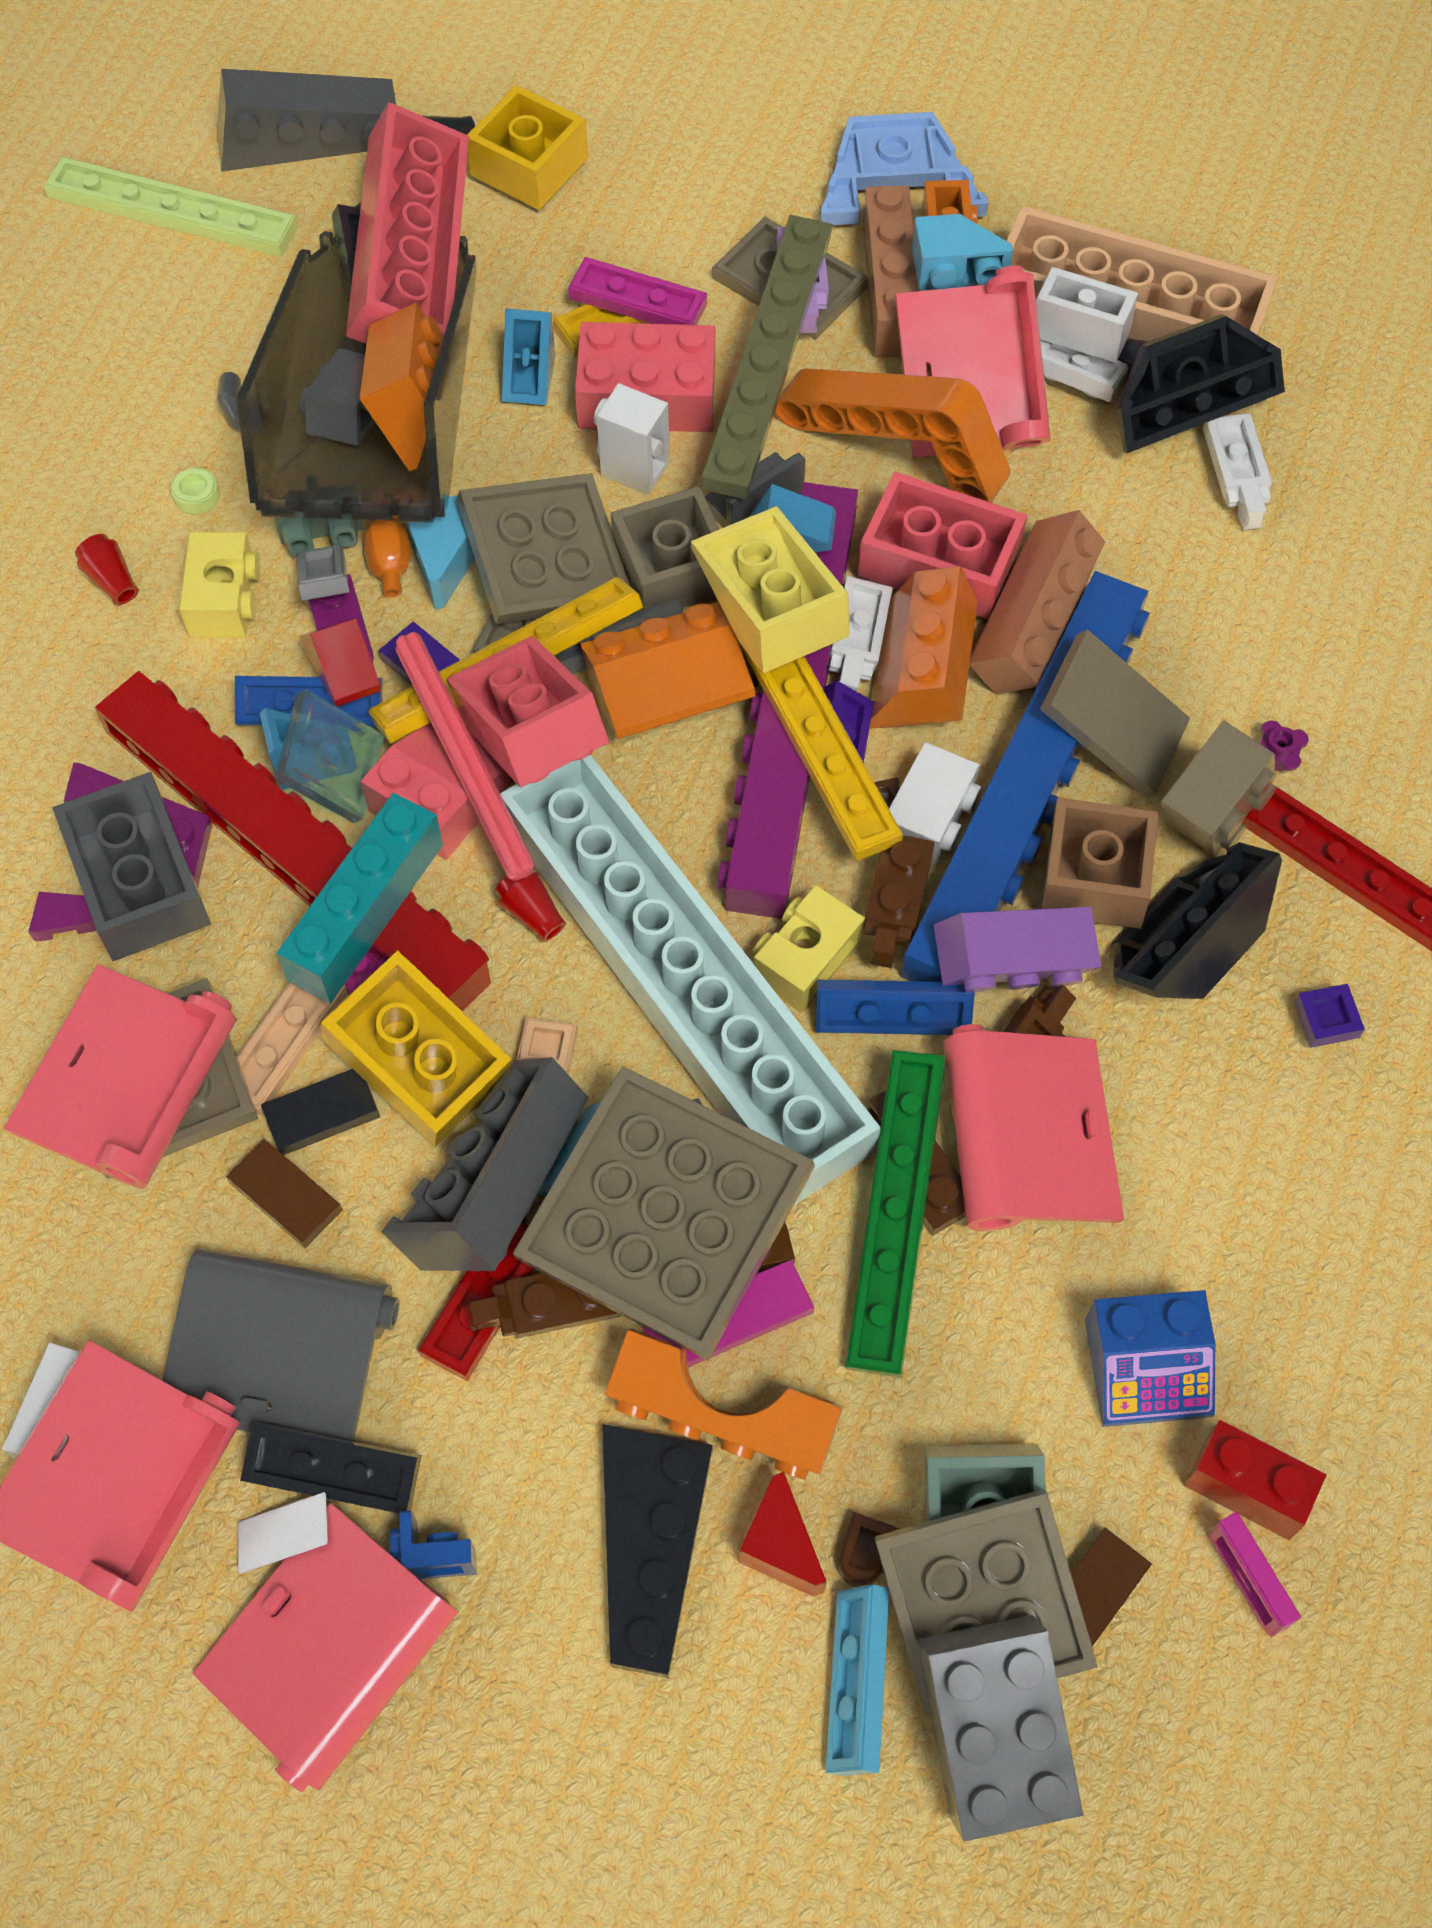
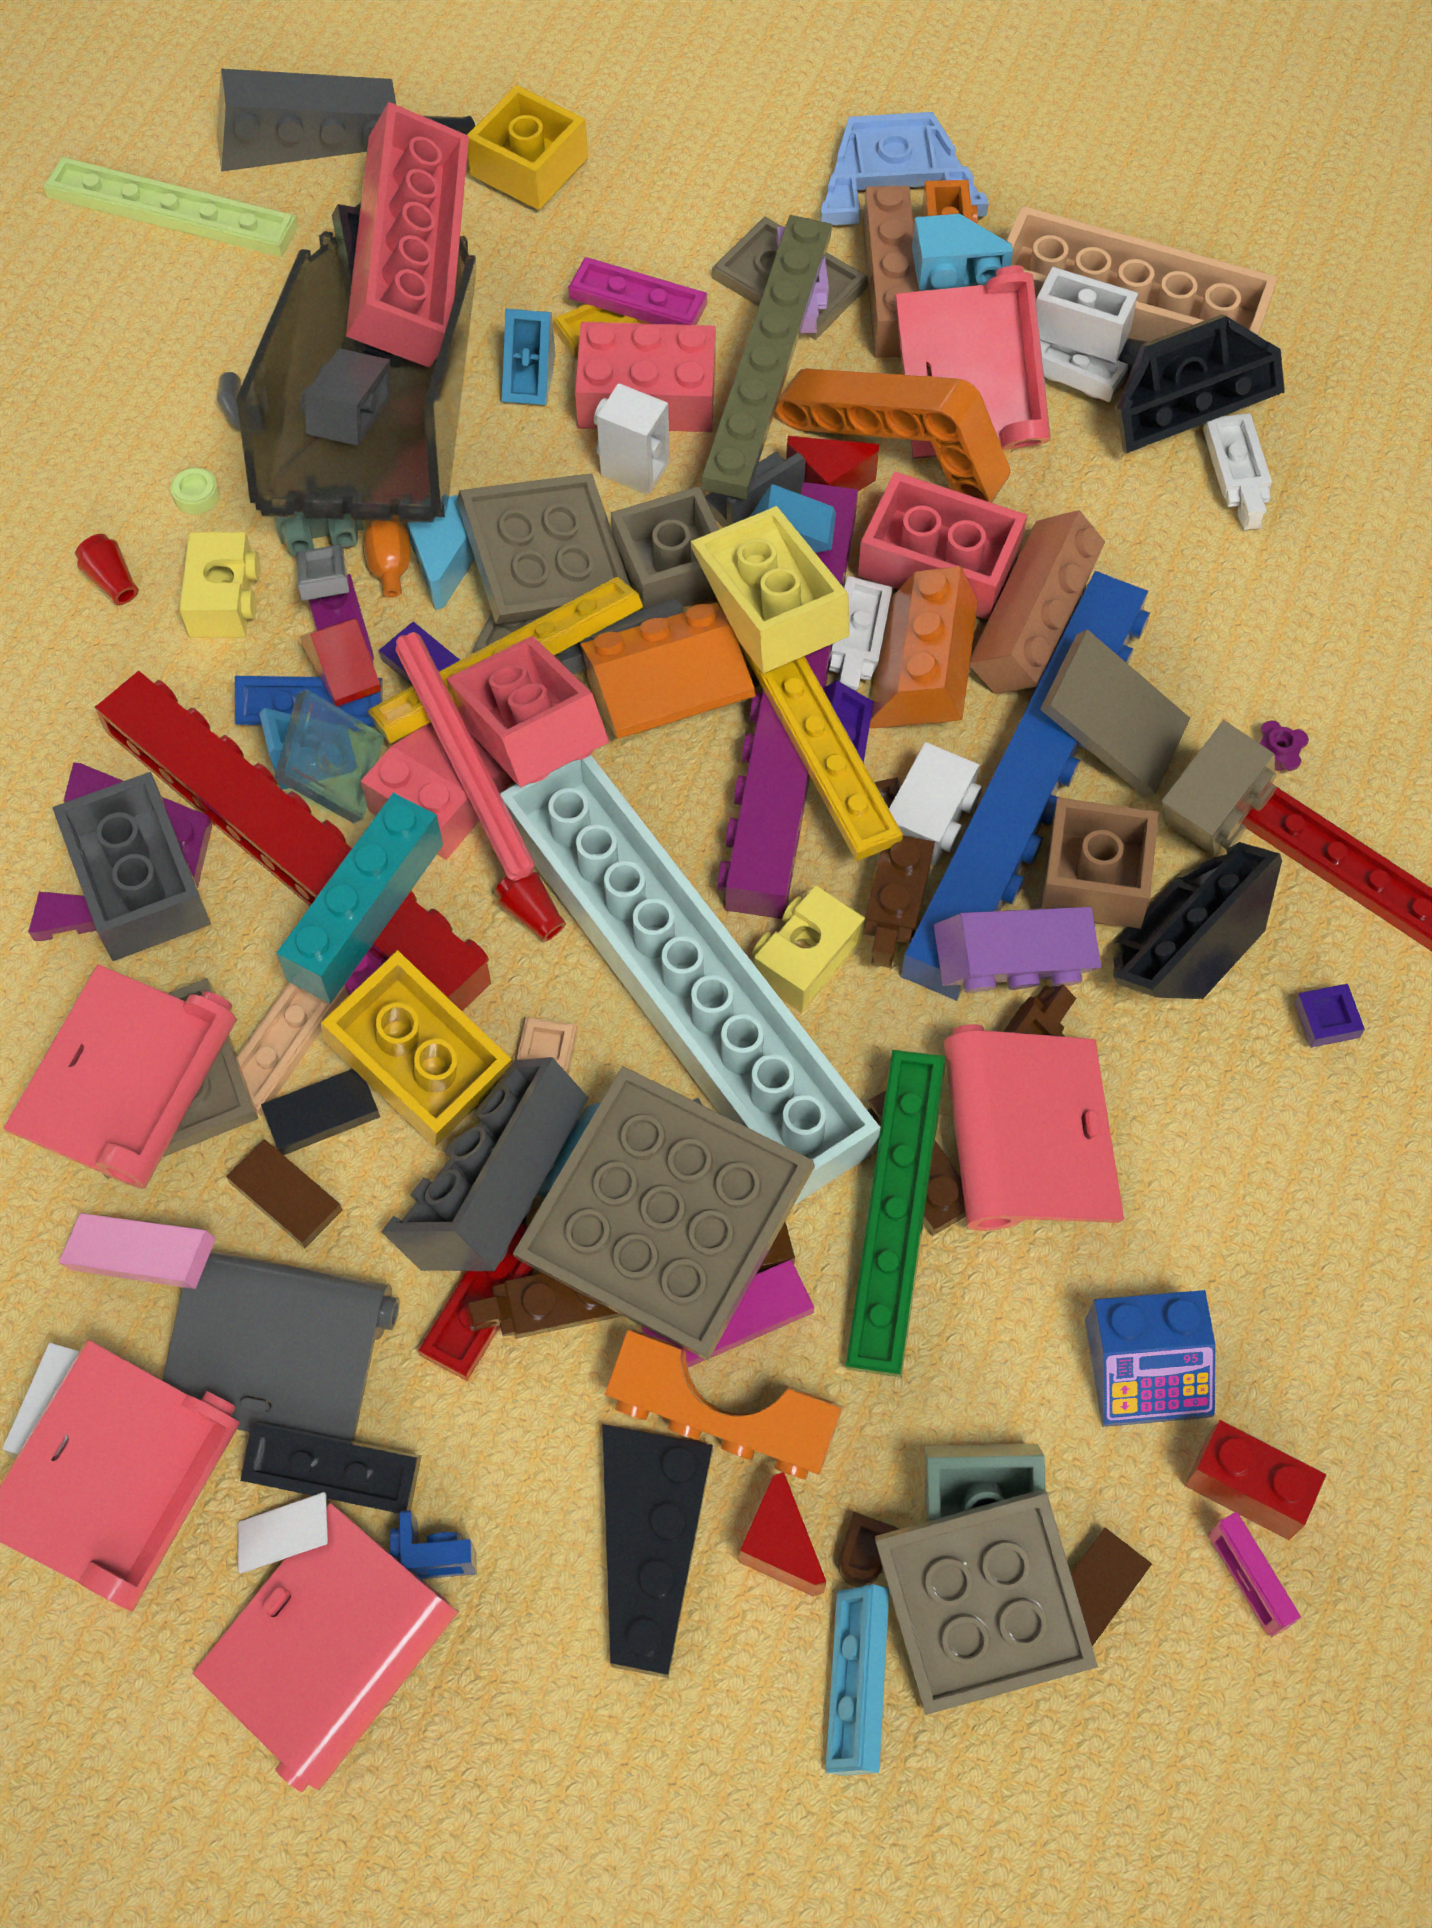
(137, 1250): none -> bright pink tile
(397, 377): orange slope -> none
(836, 461): none -> red slope
(891, 1007): blue tile -> none
(999, 1727): brick -> none

